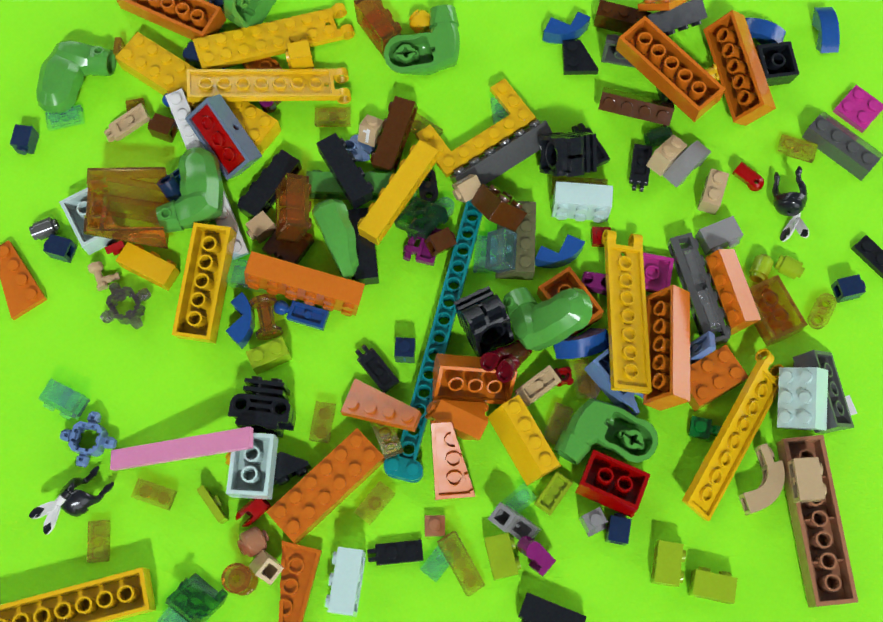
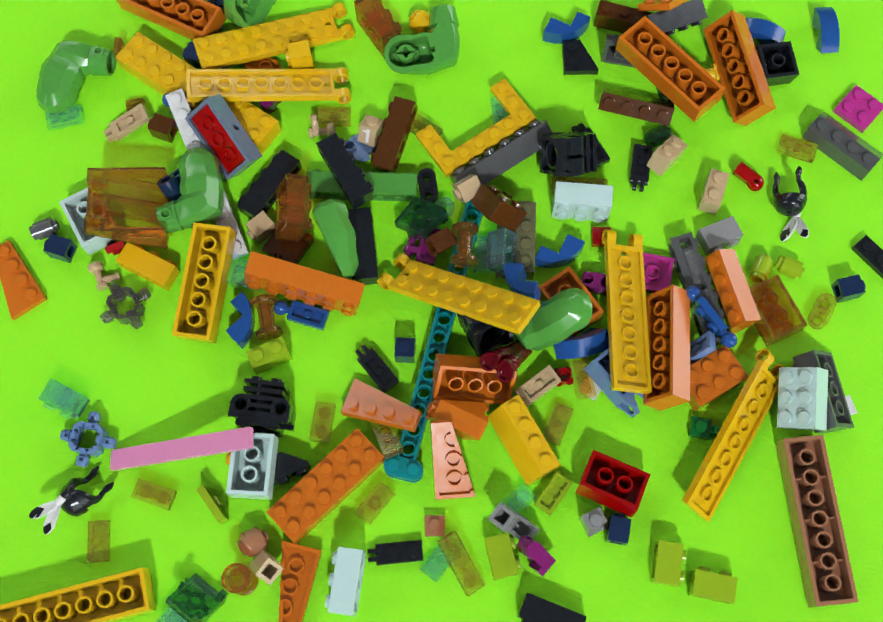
(24, 139): dark blue brick -> none
(255, 509): red piece -> none
(316, 131): none -> tan piece
(398, 192): yellow brick -> none
(461, 294): none -> yellow hinge
(465, 233): none -> clear orange piece
(516, 281): none -> blue brick
(608, 428): bright green piece -> none
(686, 163): light grey brick -> none
(714, 322): none -> blue plate
(771, 483): tan arch -> none
(806, 480): tan brick -> none

